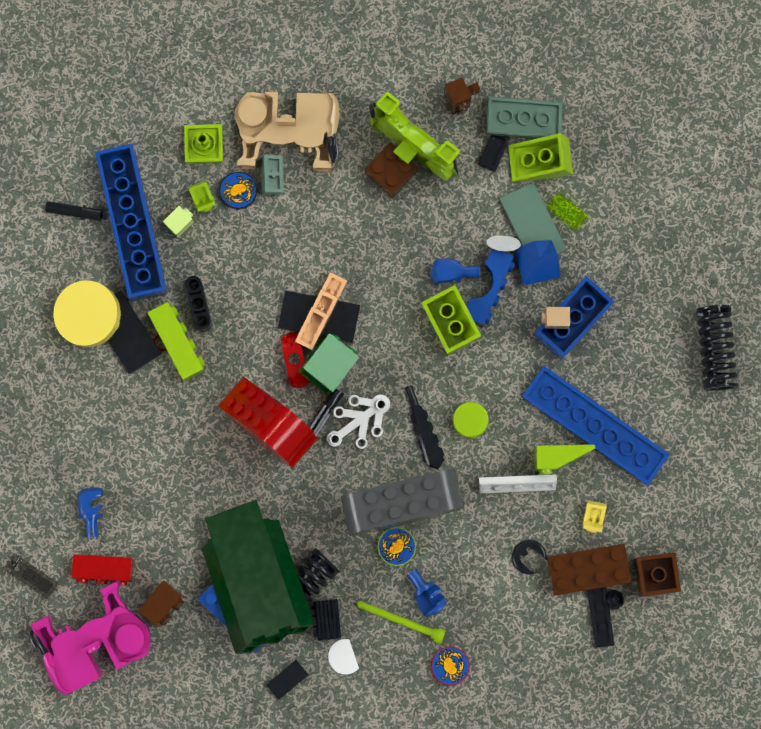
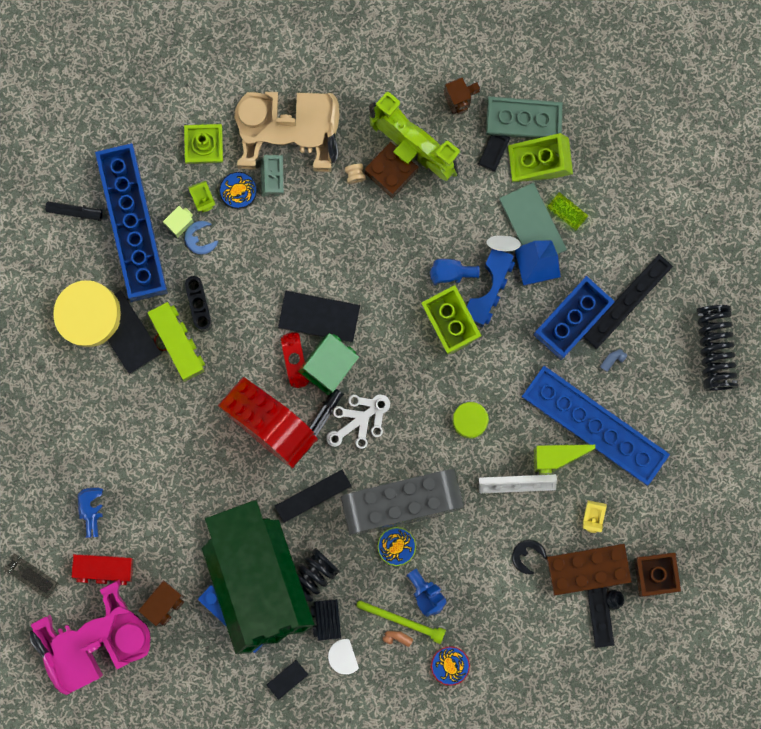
(191, 241): none -> medium blue head
(313, 496): none -> black tile
(321, 311): light nougat slope -> none
(355, 173): none -> tan wheel
(399, 636): none -> nougat arm
(427, 441): black sword -> none
(556, 317): tan brick -> none
(612, 357): none -> sand blue arm
(627, 301): none -> black tile

